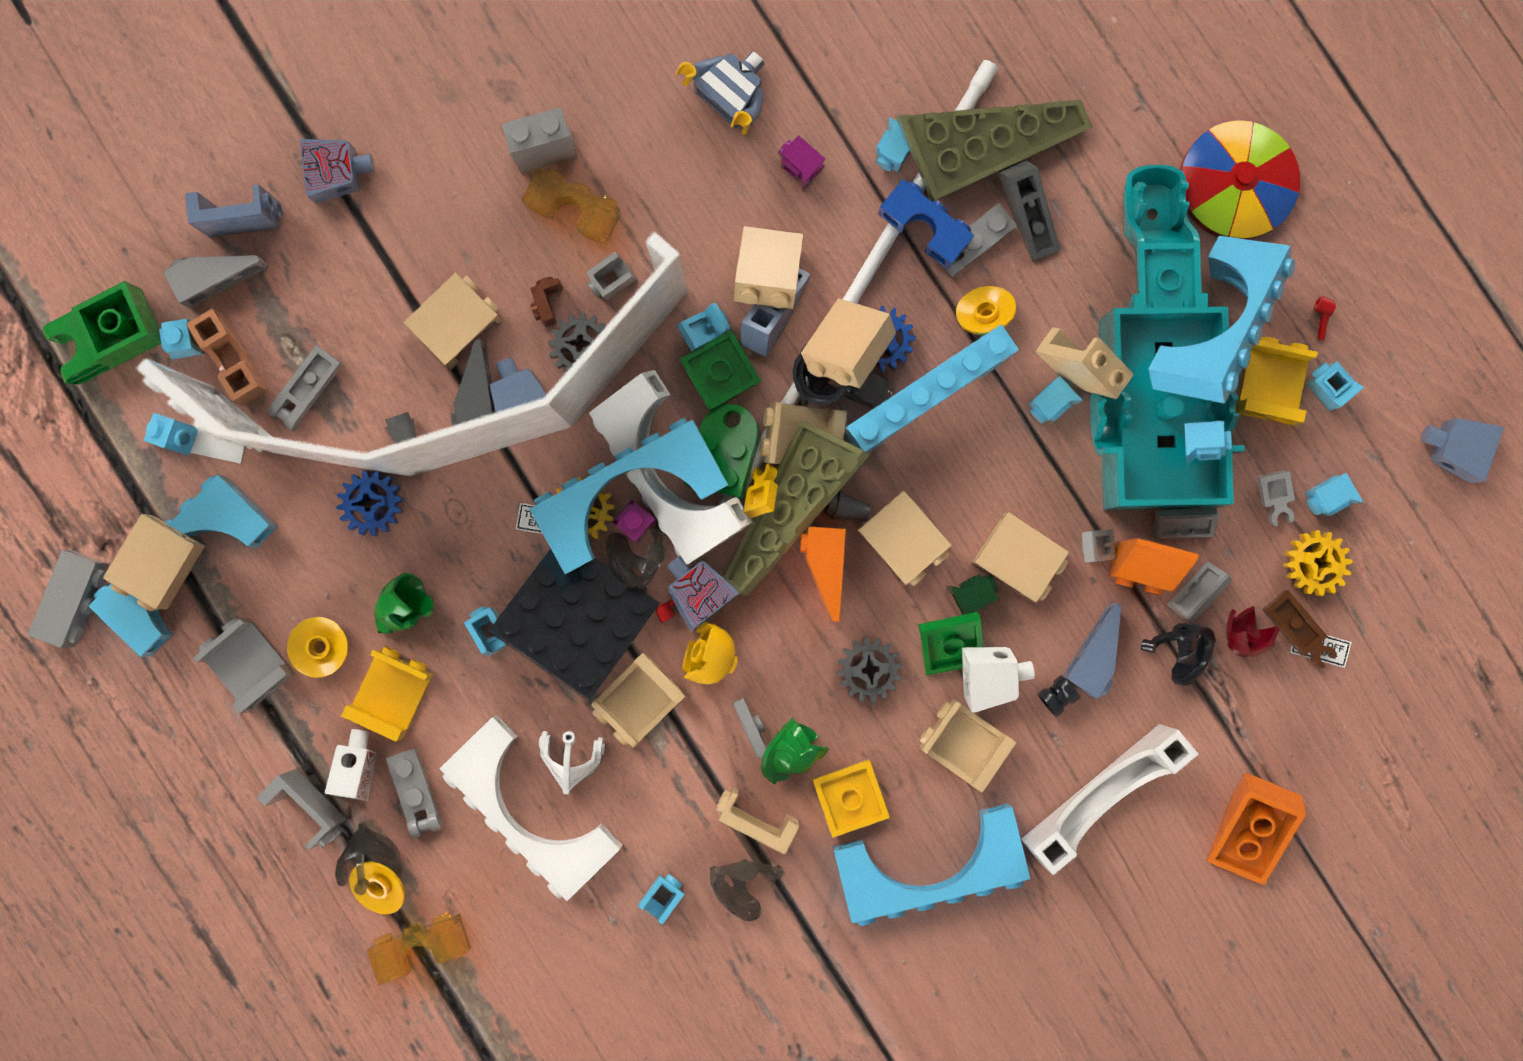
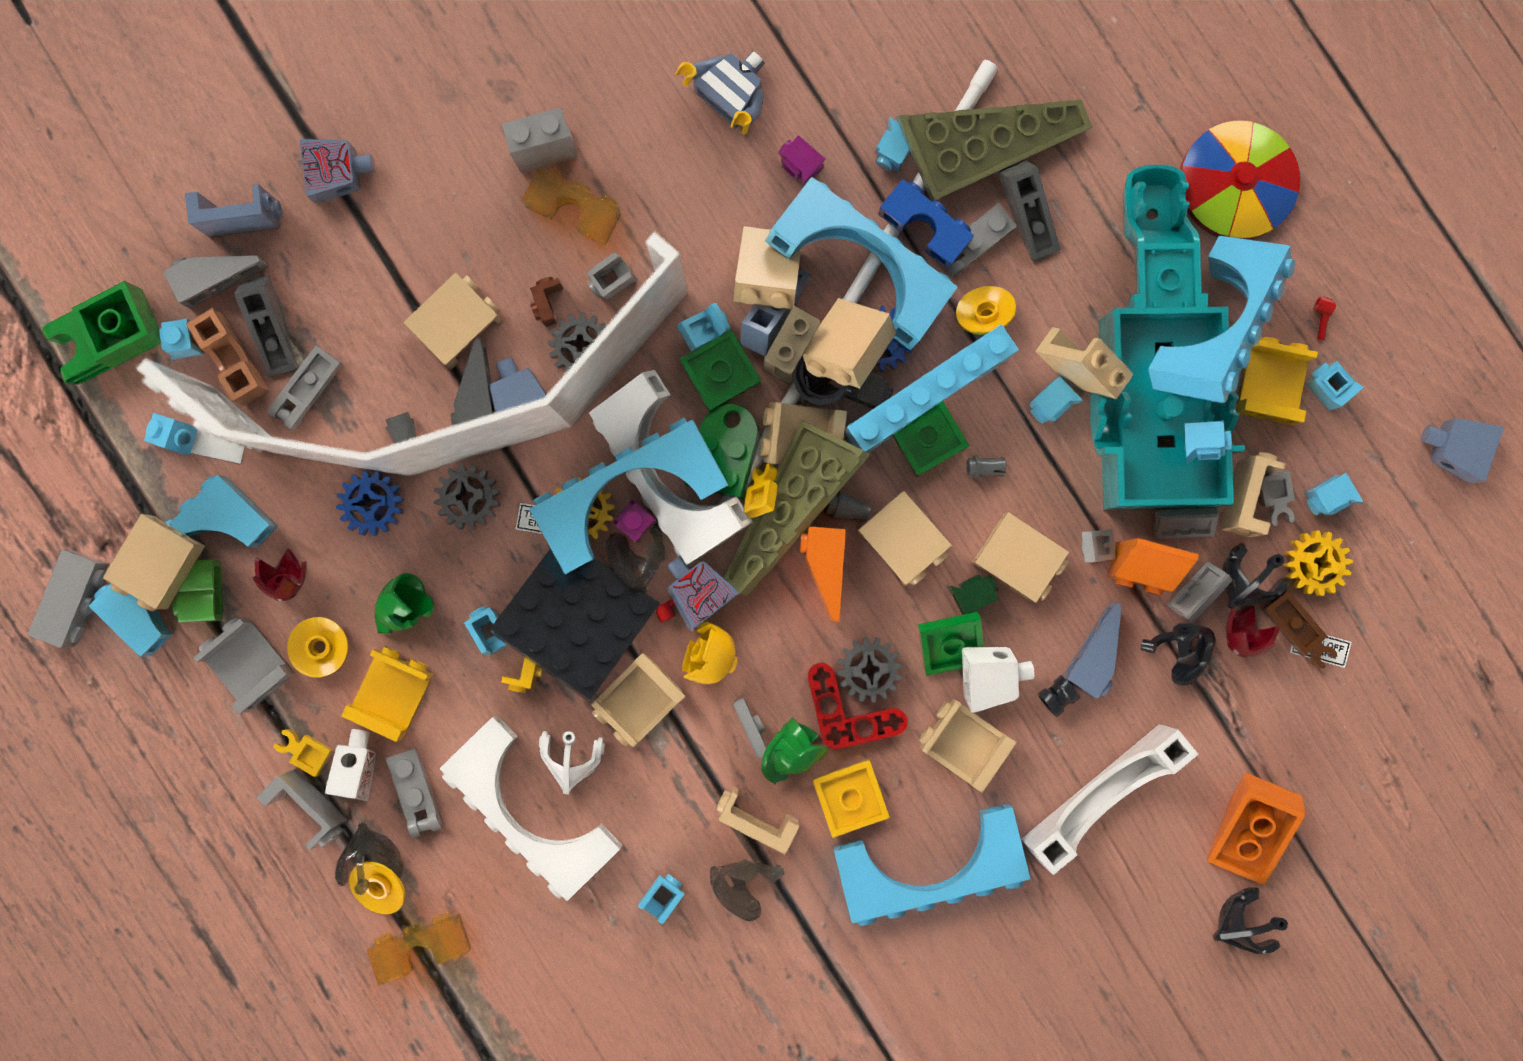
(200, 594): none -> bright green brick
(266, 325): none -> dark grey slope
(283, 580): none -> dark red piece
(307, 754): none -> yellow plate
(469, 510): none -> dark grey gear
(527, 680): none -> yellow bracket
(790, 344): none -> dark tan panel
(823, 215): none -> medium azure arch
(838, 720): none -> red beam
(930, 439): none -> green plate
(986, 467): none -> dark grey pin
(1236, 933): none -> black helmet
(1246, 489): none -> tan panel
(1248, 592): none -> black helmet

